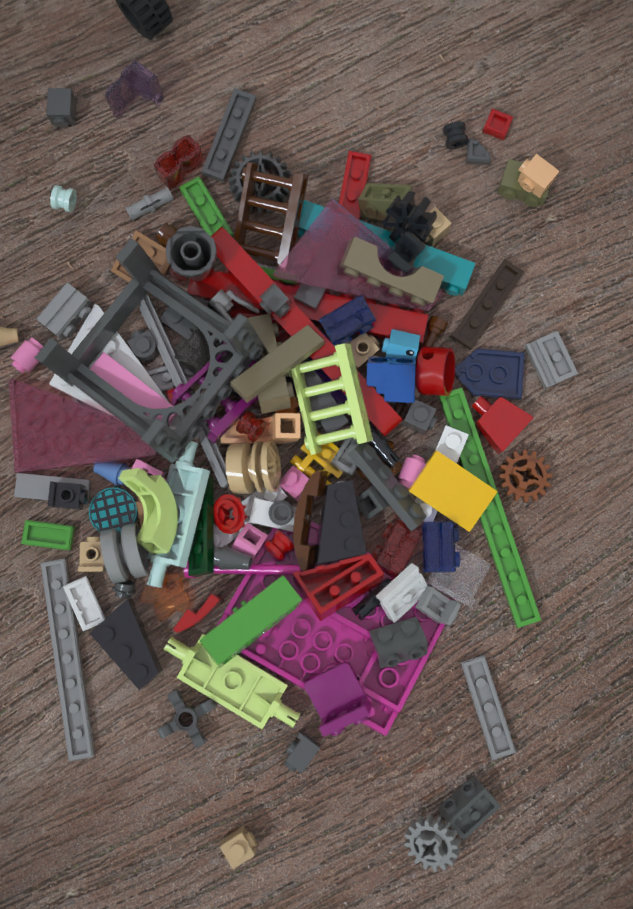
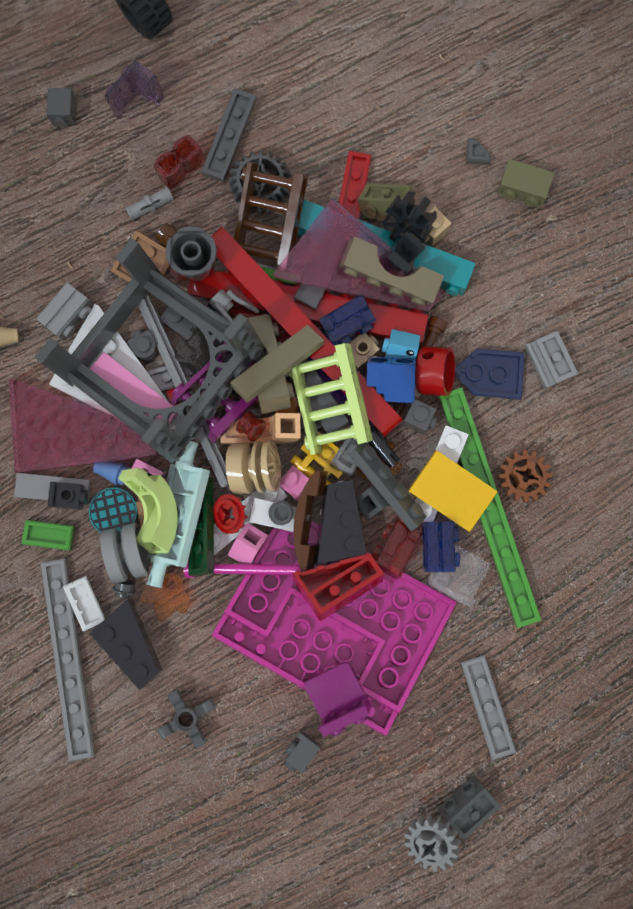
(24, 356): bright pink brick -> none
(63, 198): light aqua wheel -> none
(87, 564): tan brick -> none
(193, 617): red slope -> none
(204, 206): bright green tile -> none
(231, 559): dark grey cone -> none
(236, 685): yellowish green plate -> none
(238, 847): tan brick -> none
(250, 621): bright green brick -> none
(275, 301): dark grey plate -> none
(278, 545): red wheel -> none
(370, 602): black axle -> none
(399, 642): dark grey bracket -> none
(402, 593): white plate -> none
(410, 470): bright pink brick -> none
(438, 606): light grey bracket -> none
(455, 135): black wheel -> none
(487, 304): dark brown plate -> none
(497, 124): red tile -> none
(500, 422): red torso -> none
(537, 175): light nougat brick -> none

